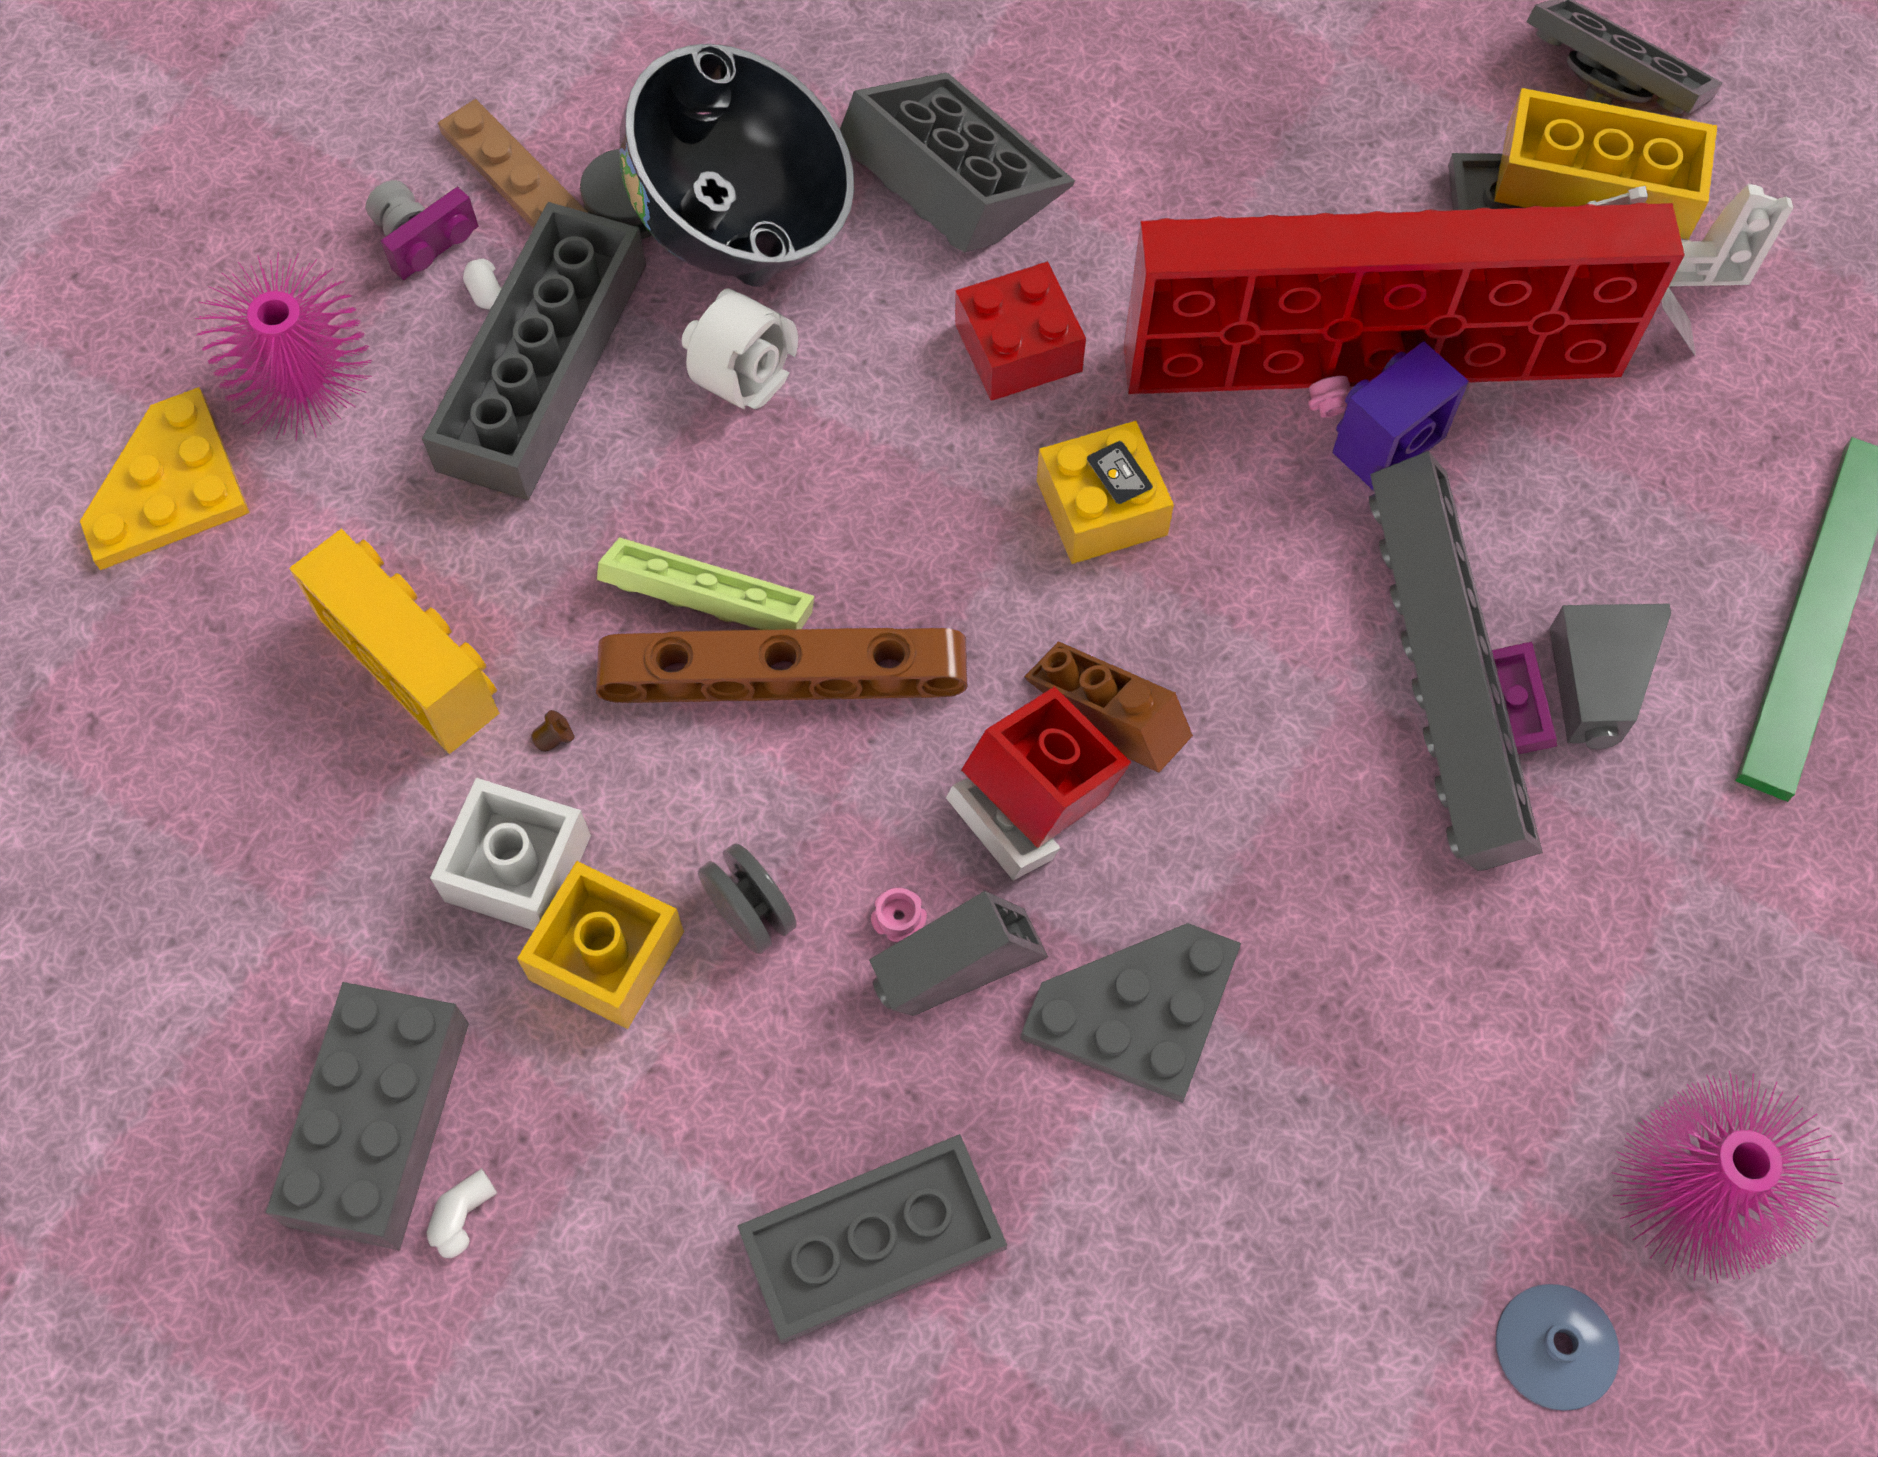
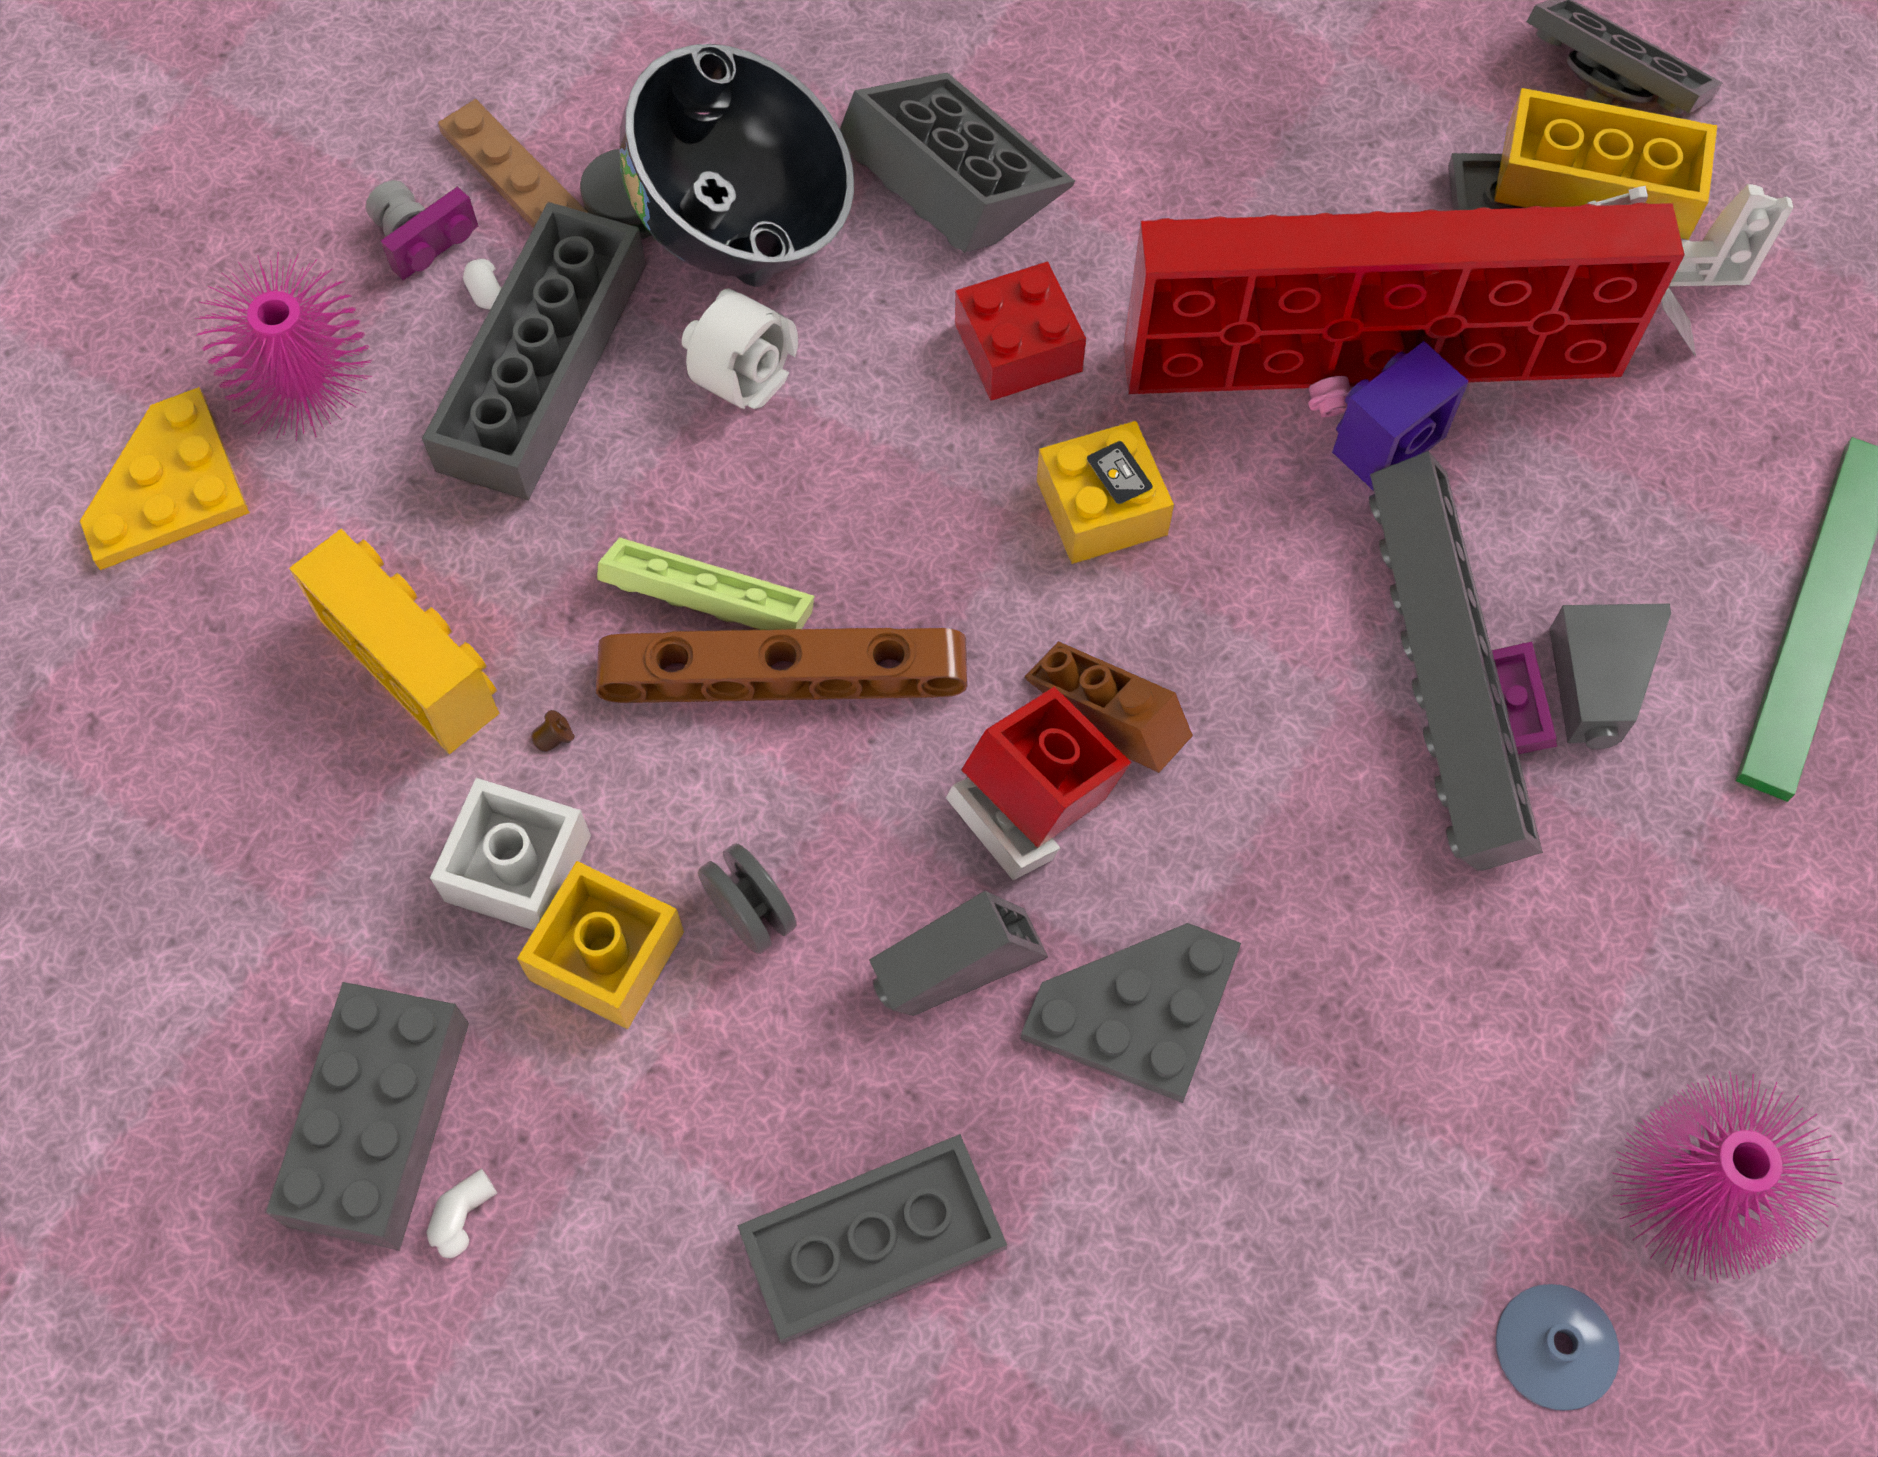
(891, 902): bright pink plate -> none

